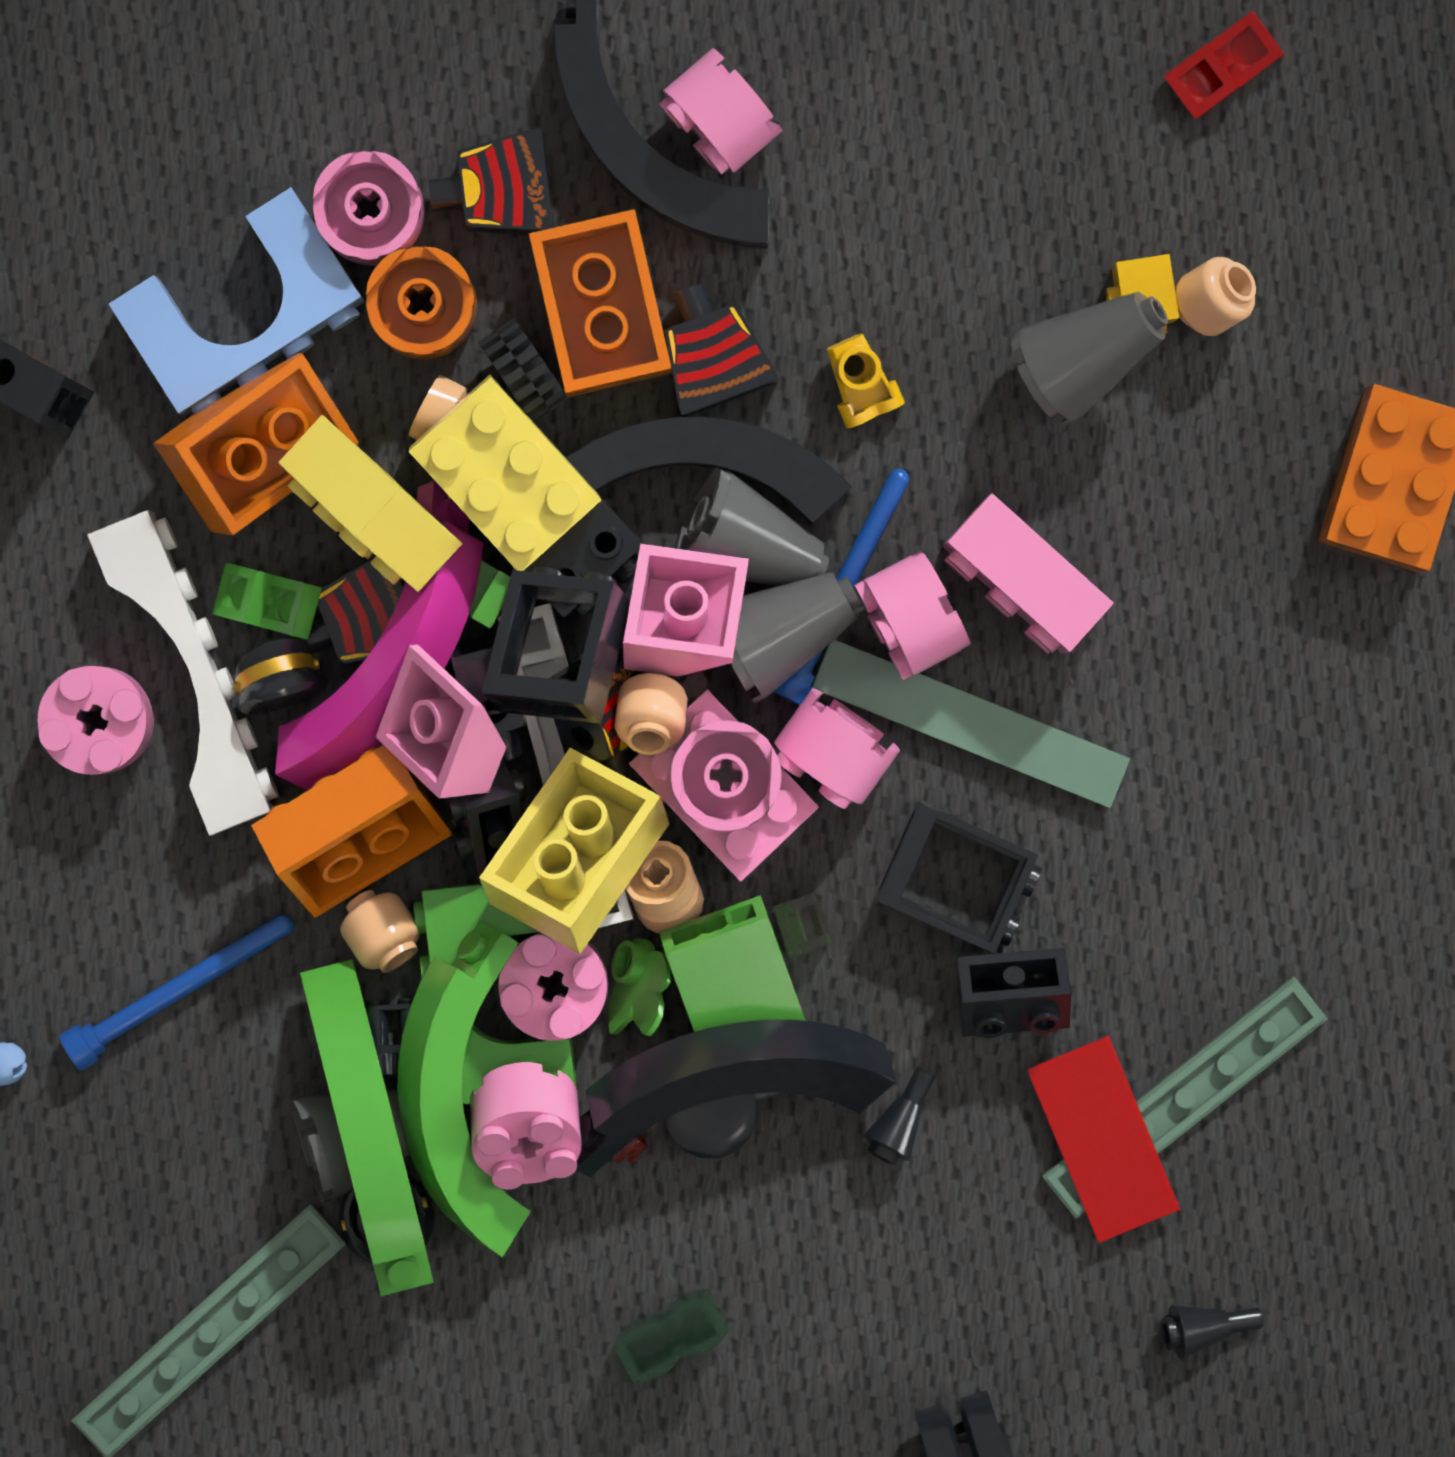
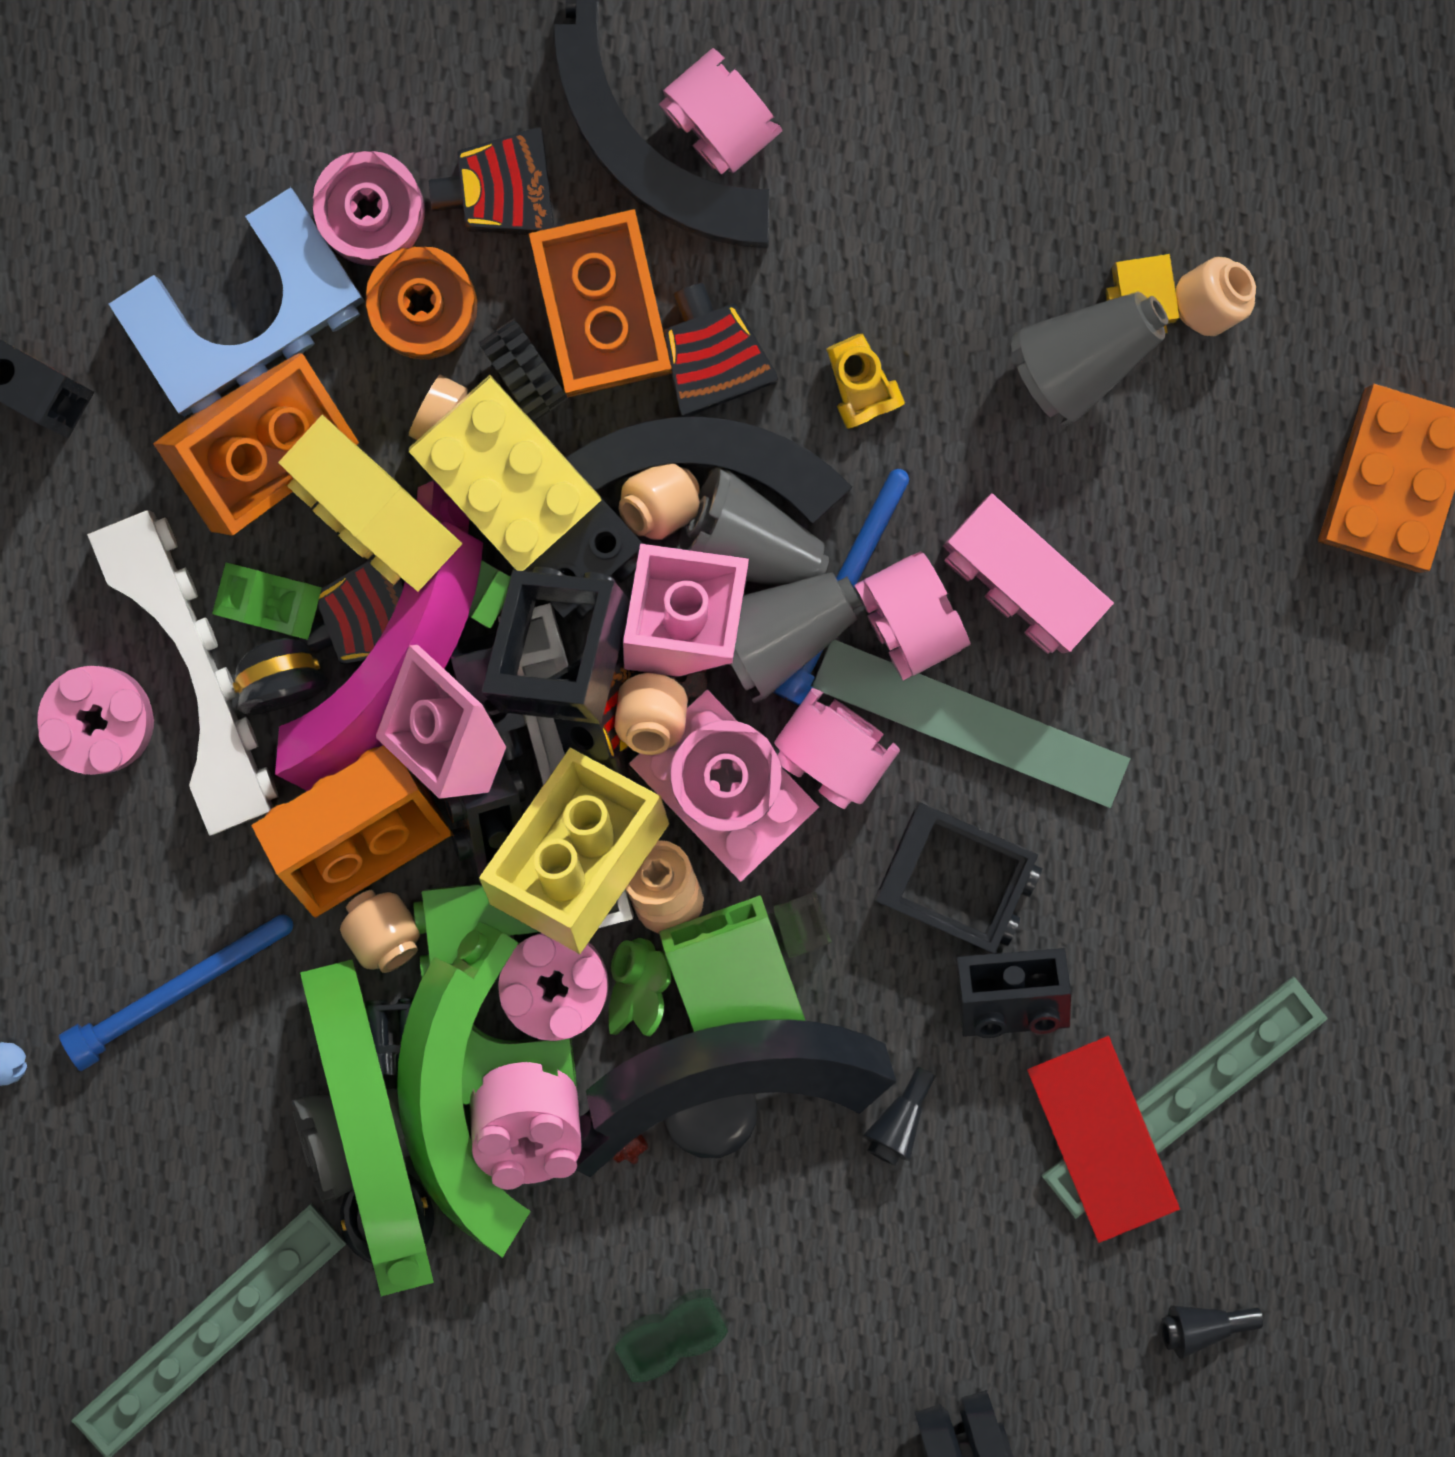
(659, 501): none -> light nougat head
(1224, 65): red slope -> none

